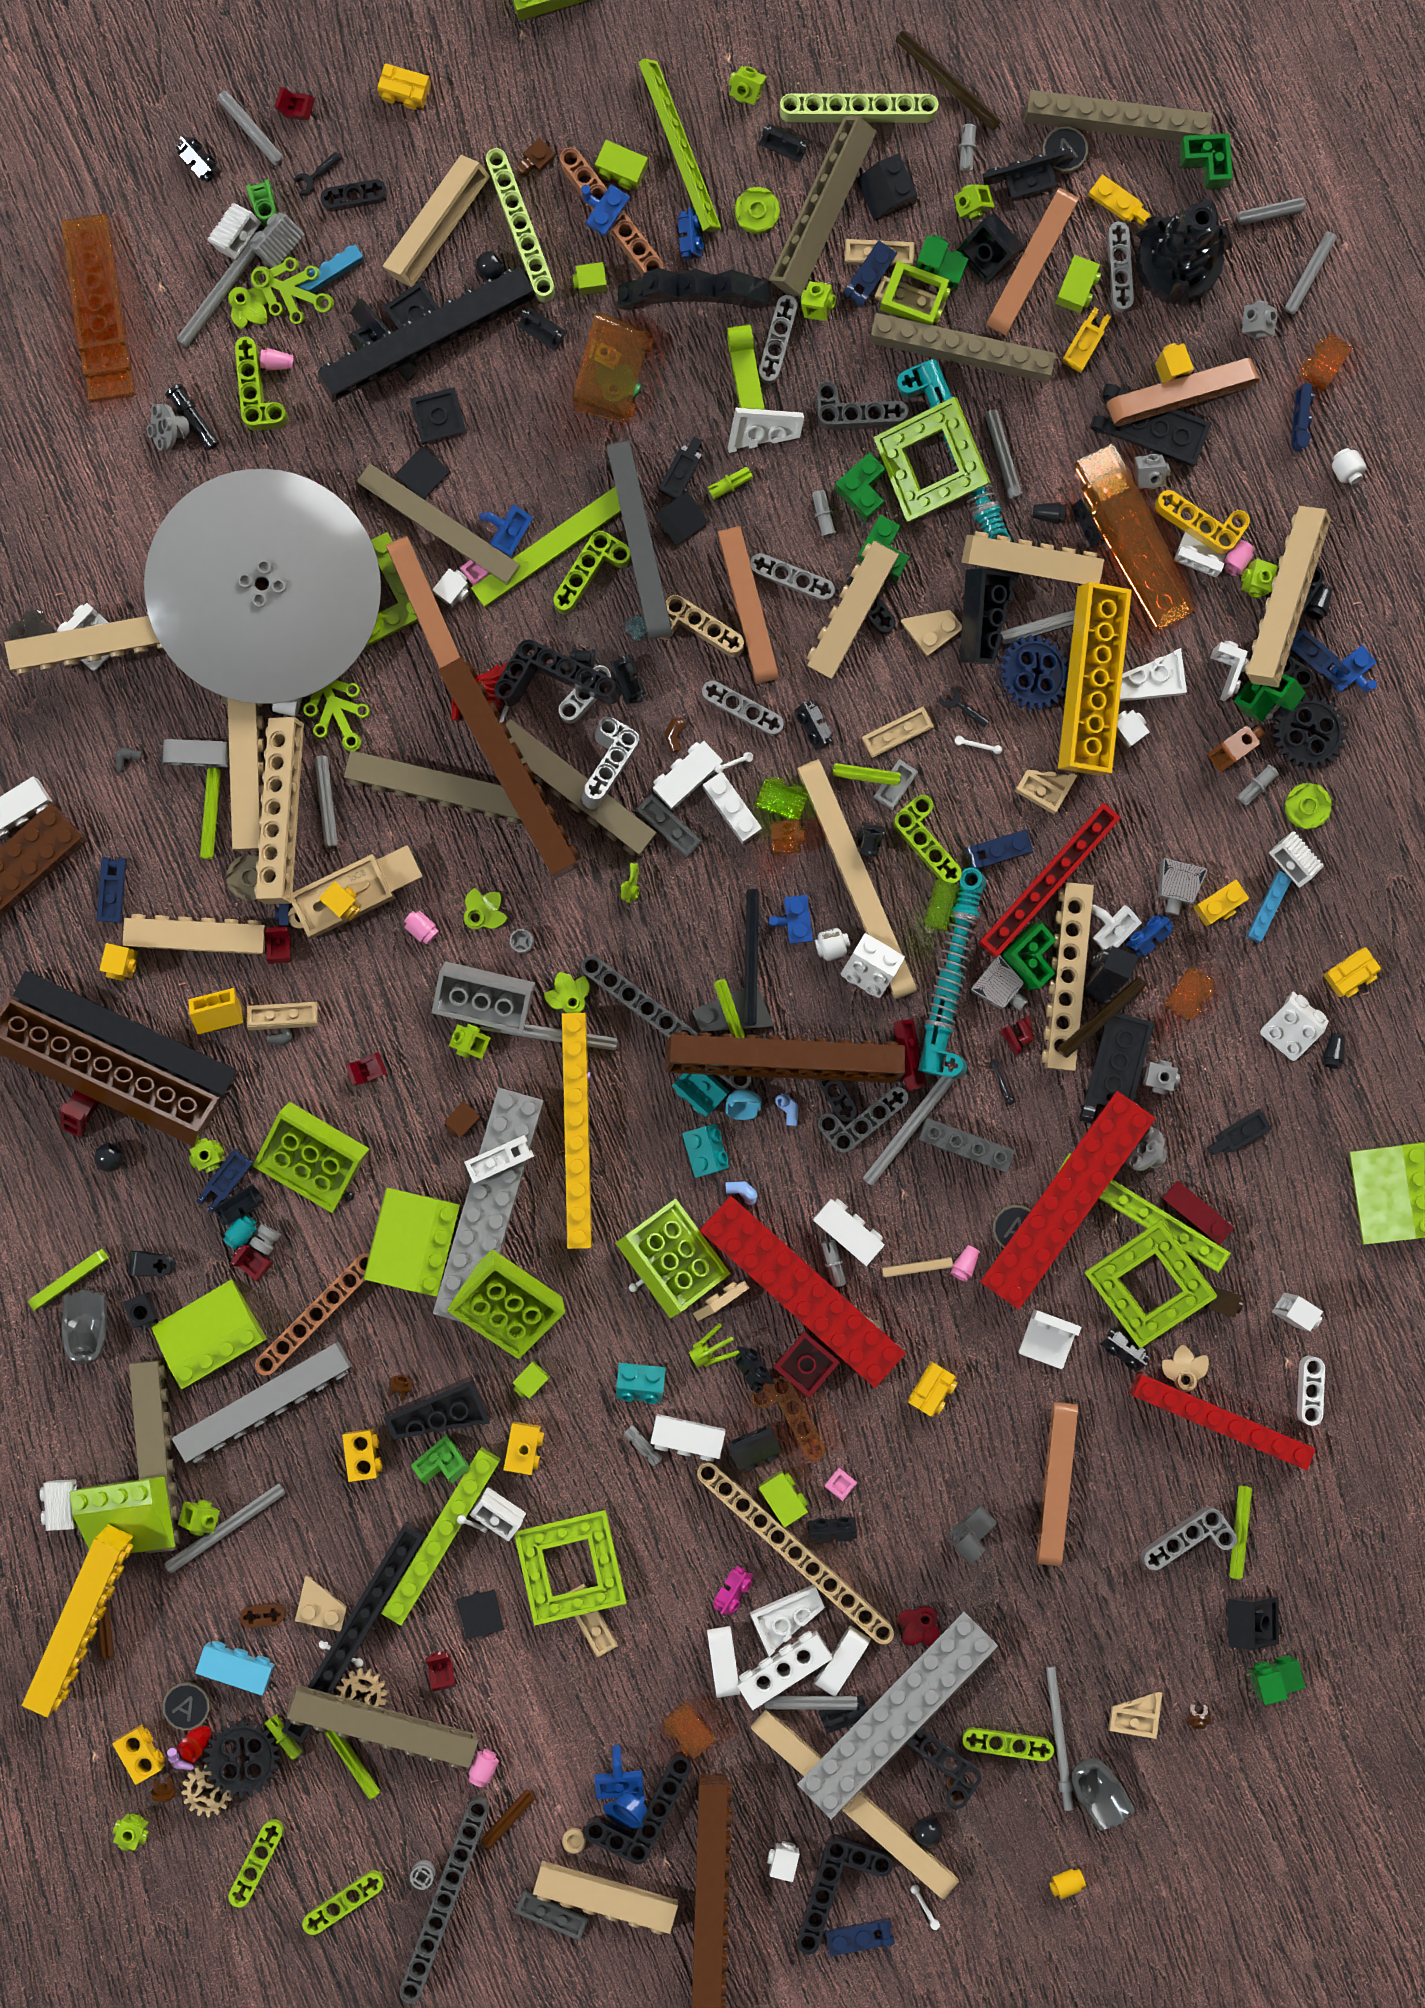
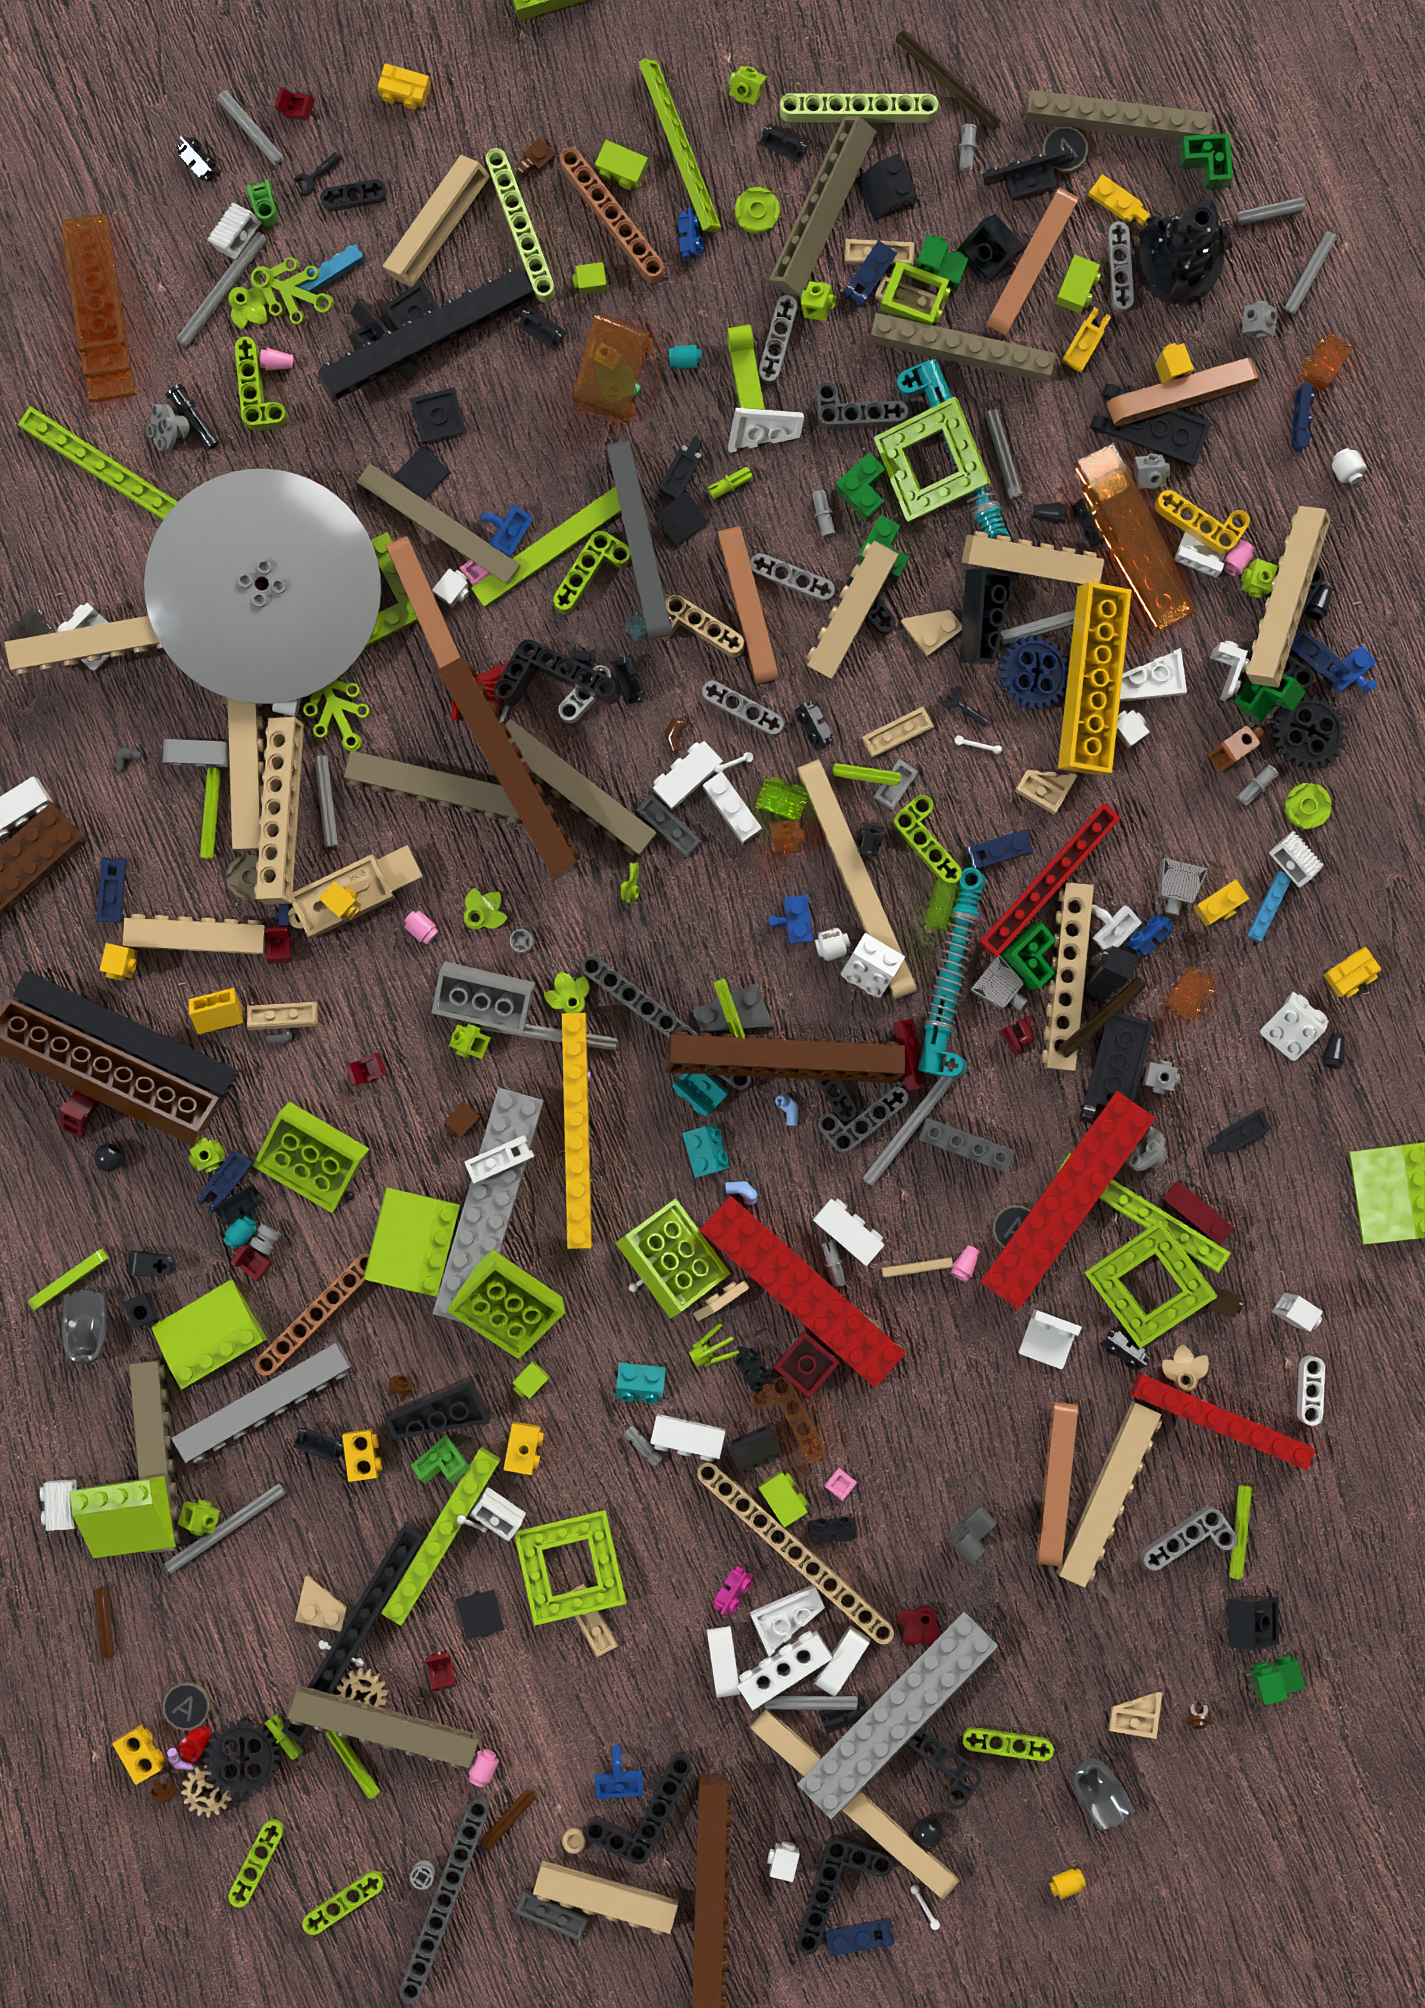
(78, 1621): yellow brick -> none
(97, 463): none -> lime tile
(136, 1826): lime brick -> none
(235, 1667): medium azure brick -> none
(263, 1620): reddish brown beam -> none
(276, 239): light grey brick -> none
(317, 1445): none -> black hinge
(489, 266): black piece -> none
(606, 210): blue plate -> none
(607, 767): light grey beam -> none
(627, 1810): blue piece -> none
(684, 356): none -> teal brick
(688, 1730): clear orange brick -> none
(694, 286): black arch -> none
(743, 1104): medium azure hair -> none
(751, 957): black axle -> none
(932, 1389): yellow brick -> none
(973, 201): lime brick -> none
(995, 1065): black hinge -> none
(1065, 1783): light grey bar -> none
(1109, 1493): none -> tan brick

